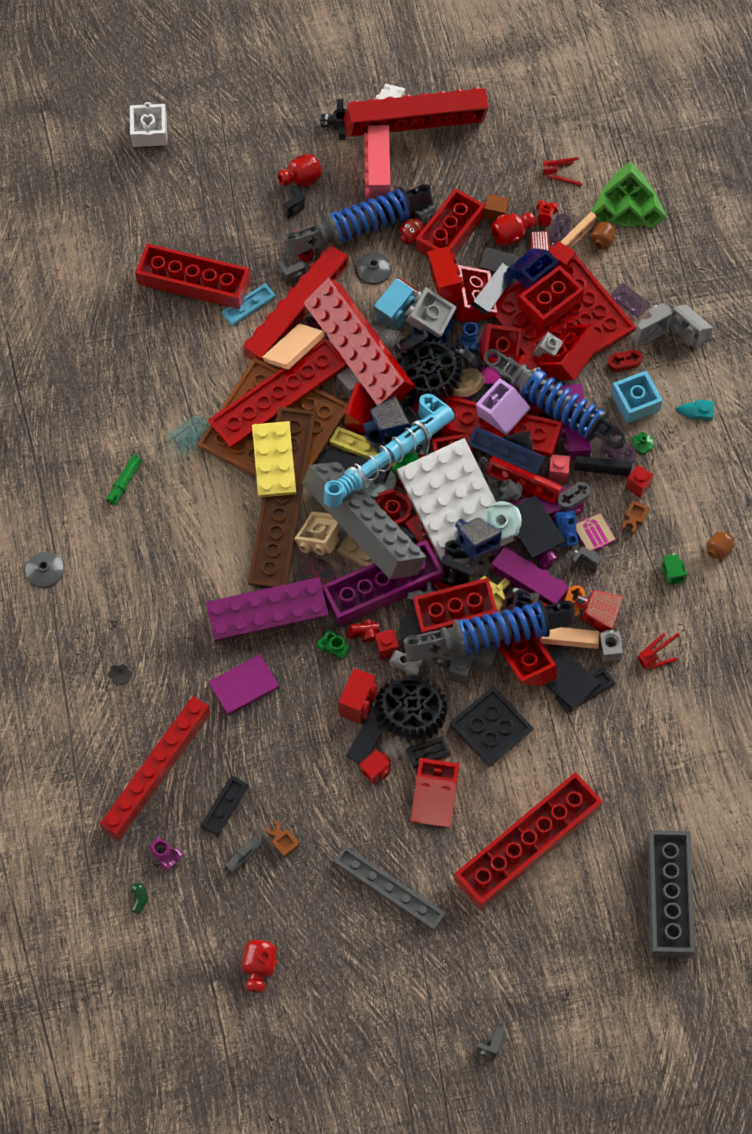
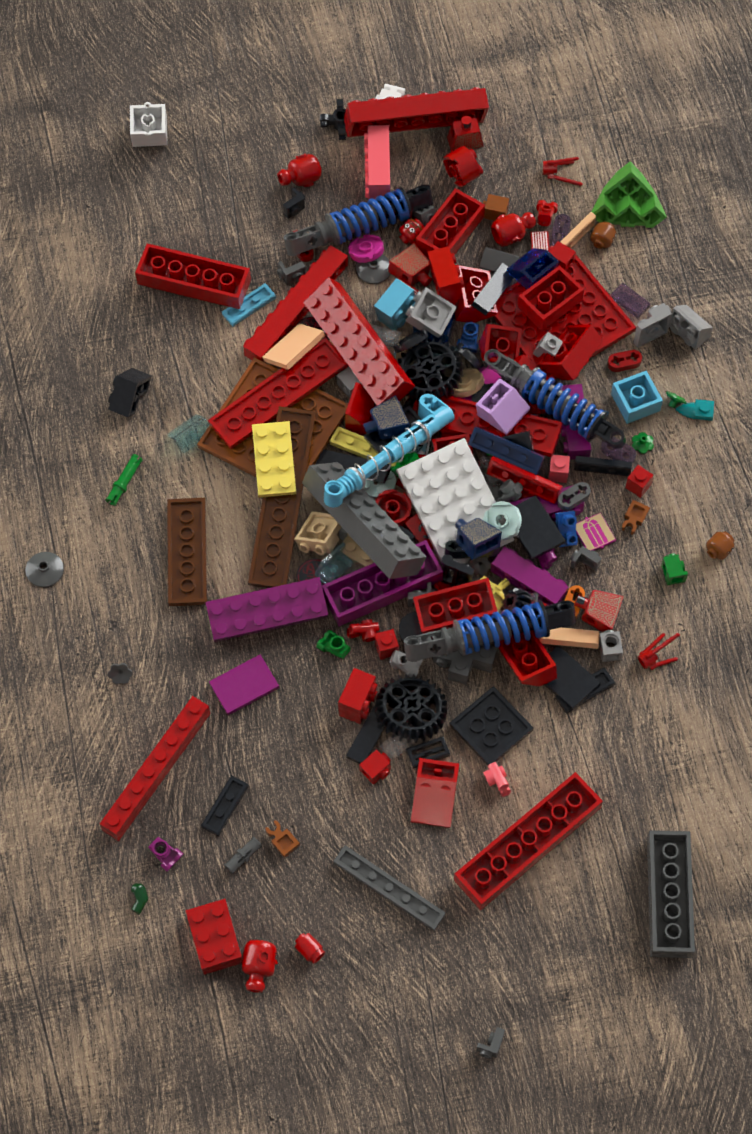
(127, 391): none -> black brick
(187, 551): none -> reddish brown plate
(214, 936): none -> red brick
(309, 948): none -> red brick
(333, 565): none -> clear light blue panel
(366, 248): none -> dark pink tile
(411, 266): none -> red torso
(462, 165): none -> red brick
(465, 133): none -> red torso
(497, 775): none -> coral plate
(675, 399): none -> green plant

